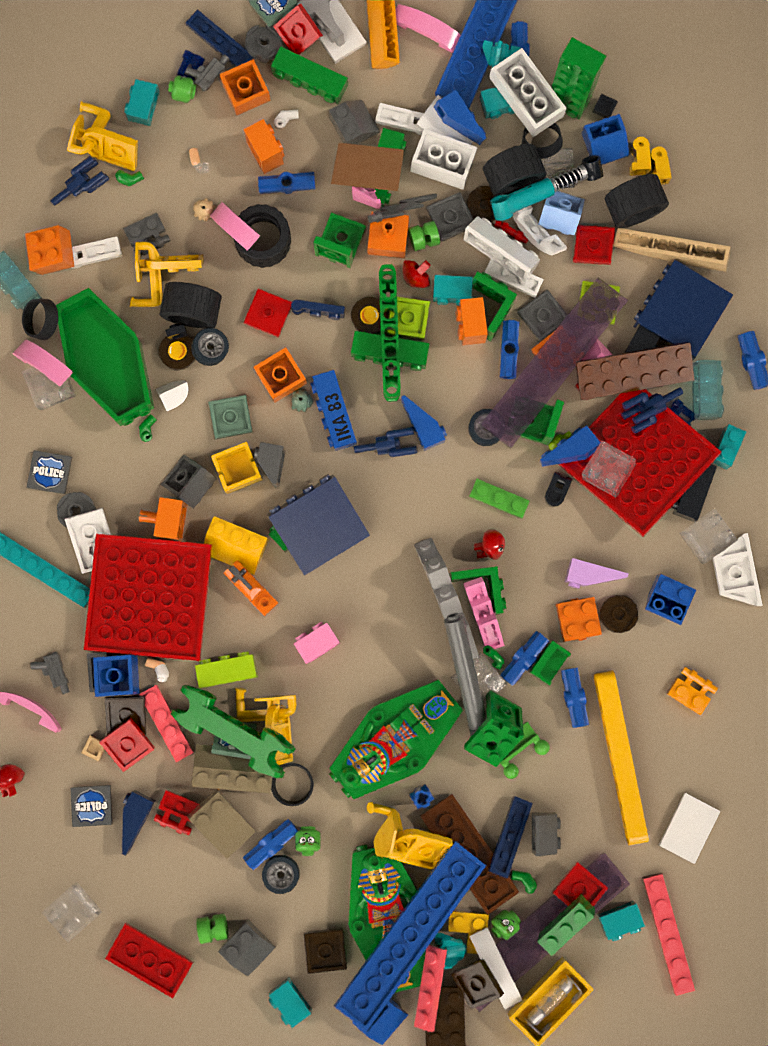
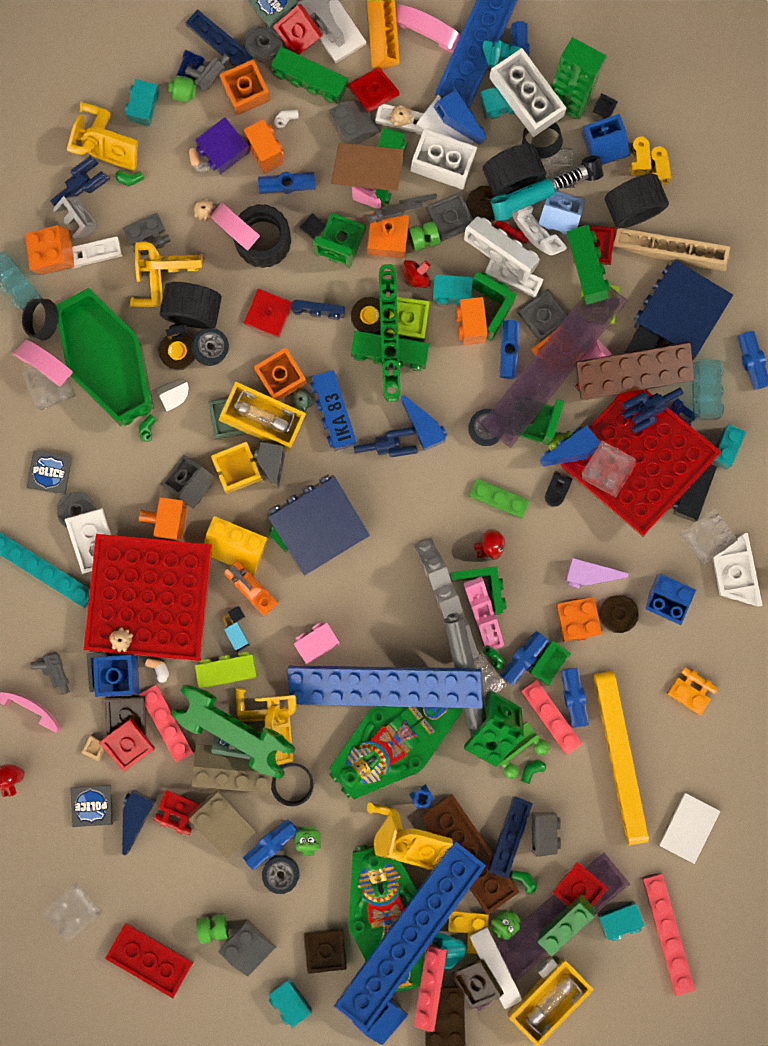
(78, 213): none -> light grey window
(126, 639): none -> tan animal
(222, 146): none -> dark purple brick
(234, 631): none -> piece
(262, 416): none -> yellow piece
(313, 226): none -> black plate
(373, 89): none -> red plate
(386, 686): none -> plate
(400, 120): none -> tan animal
(532, 768): none -> green arm
(546, 967): none -> white tile
(551, 717): none -> coral plate
(587, 264): none -> green brick

